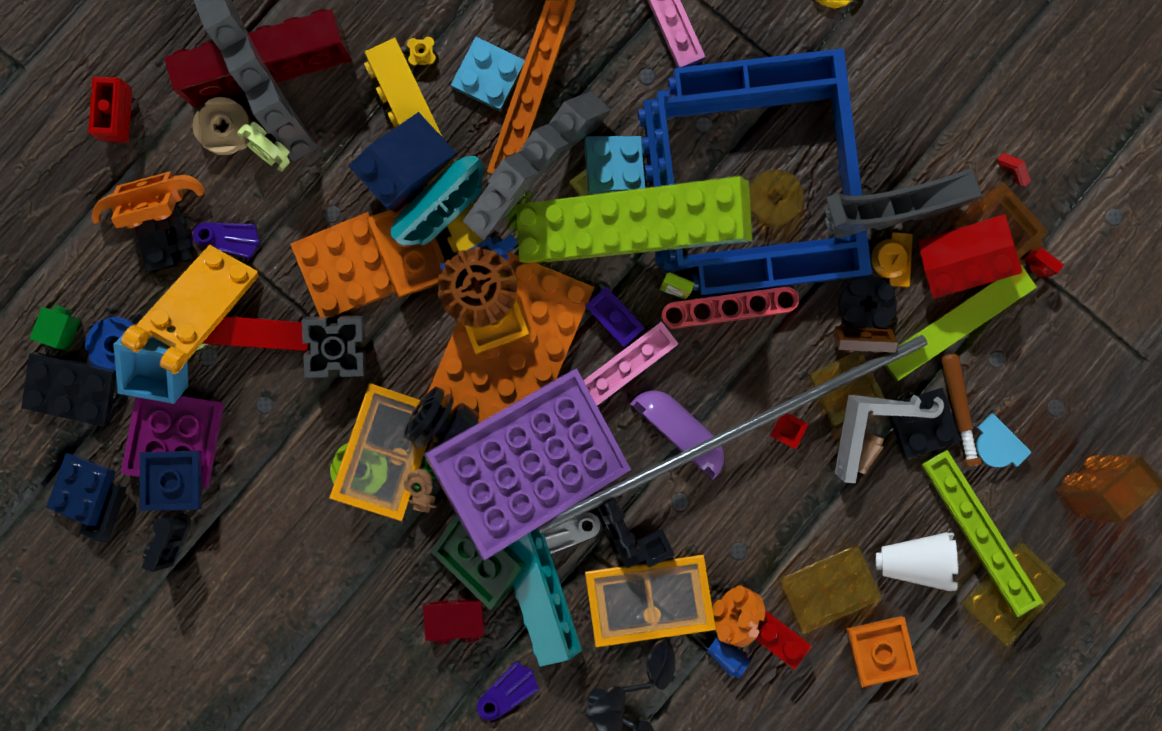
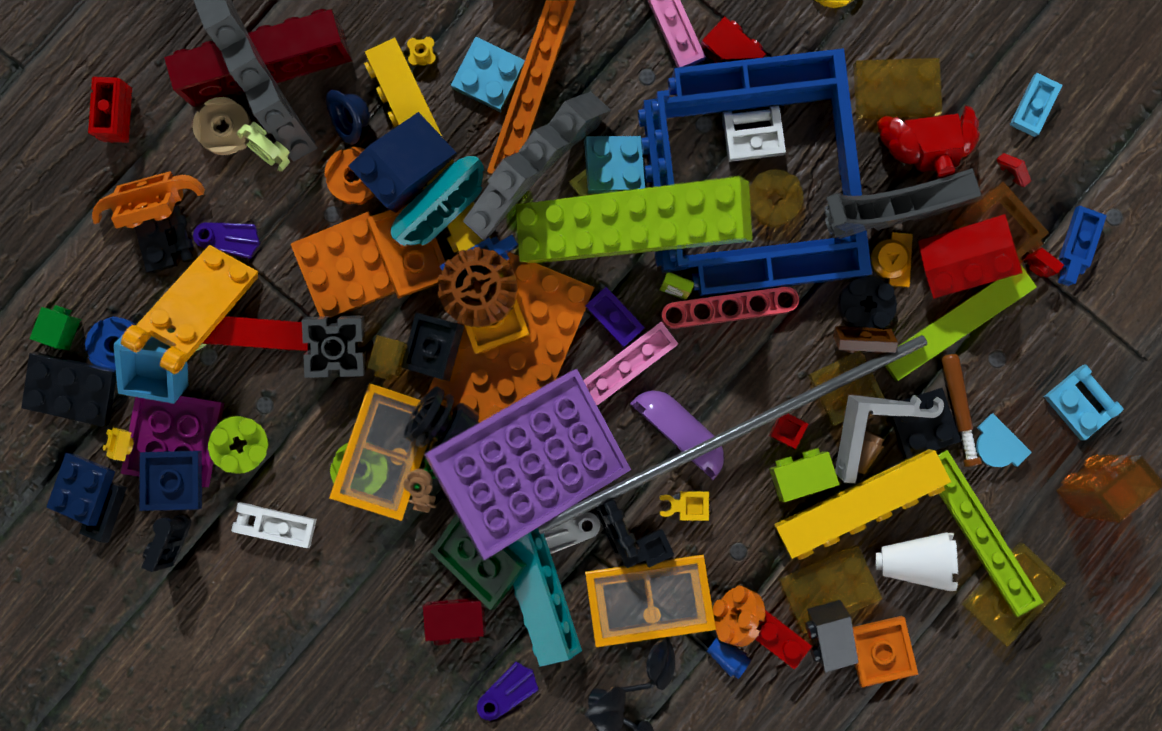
(118, 444): none -> yellow plate
(223, 436): none -> lime plate
(274, 525): none -> white plate
(336, 178): none -> orange plate
(348, 114): none -> dark blue hat
(387, 357): none -> clear yellow brick
(432, 346): none -> black plate
(690, 505): none -> yellow plate
(729, 43): none -> red slope
(757, 141): none -> white plate
(804, 475): none -> lime brick
(832, 636): none -> brick
(863, 503): none -> yellow brick
(897, 88): none -> clear yellow plate
(931, 141): none -> red torso
(1035, 105): none -> medium azure plate
(1076, 409): none -> medium azure plate
(1080, 243): none -> blue hinge

